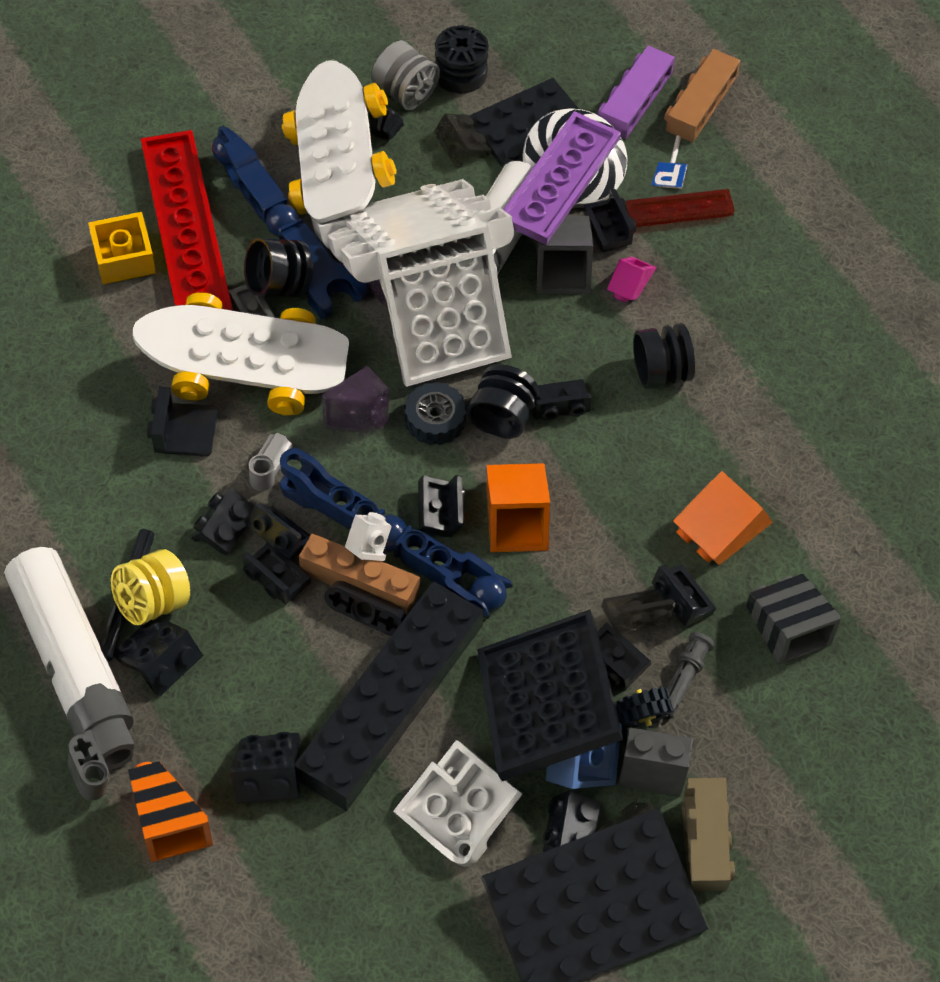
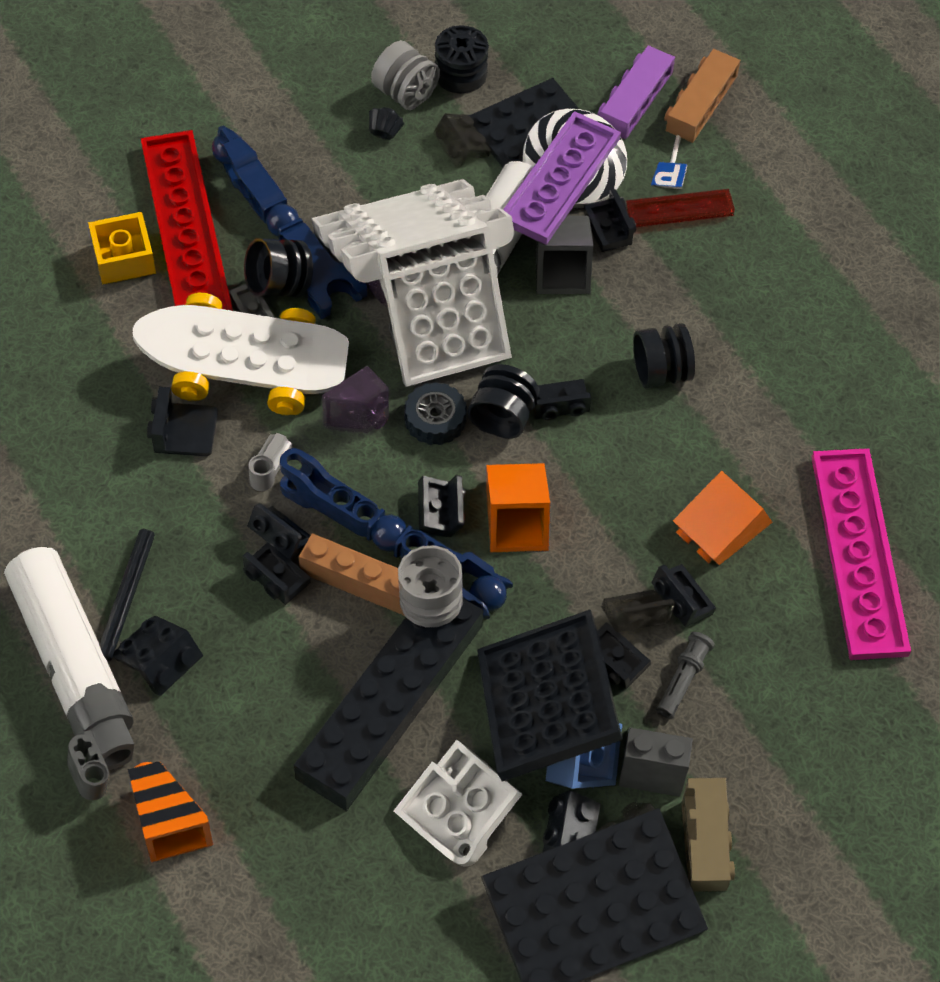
(150, 586): light yellow wheel -> none
(224, 520): black bracket -> none
(266, 768): black bracket -> none
(336, 144): white piece -> none
(355, 612): black beam -> none
(368, 536): white brick -> none
(430, 586): none -> light grey wheel
(630, 278): dark pink slope -> none
(644, 707): black wheel -> none
(793, 617): dark grey slope -> none
(860, 555): none -> dark pink plate

